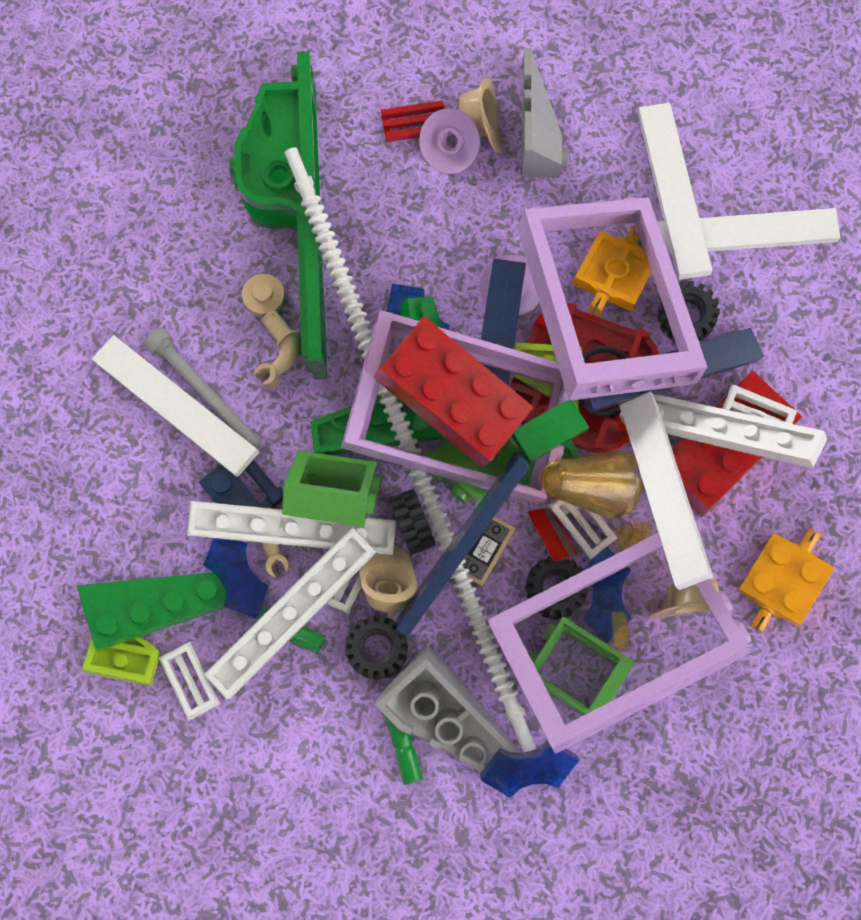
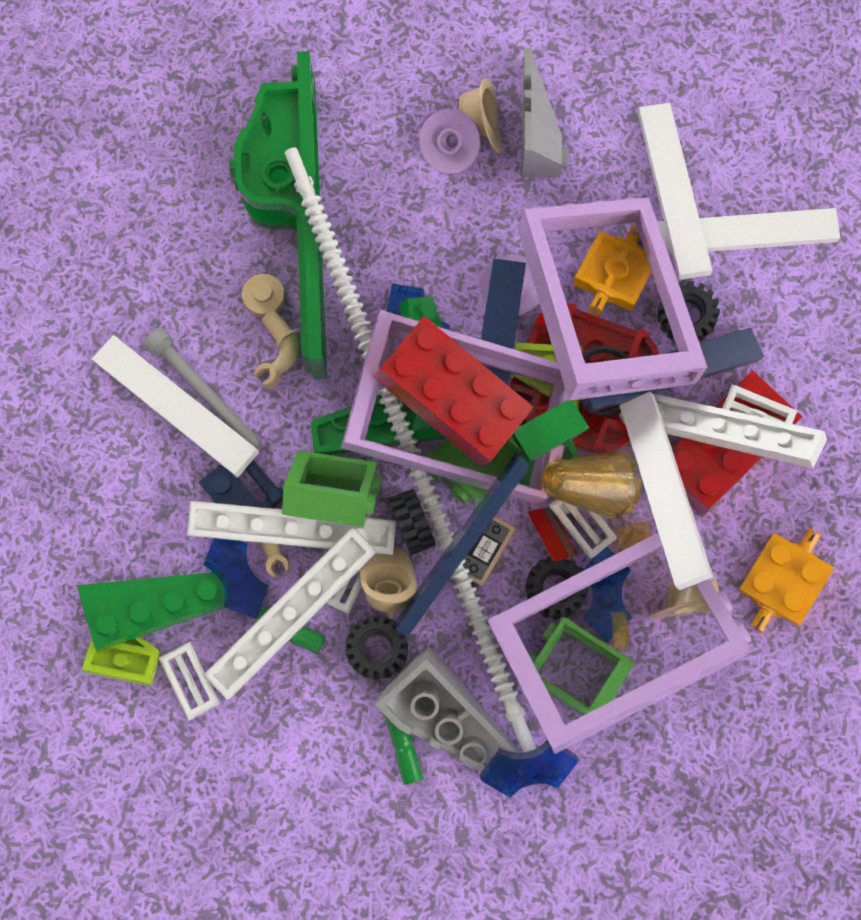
(403, 111): red tile -> none

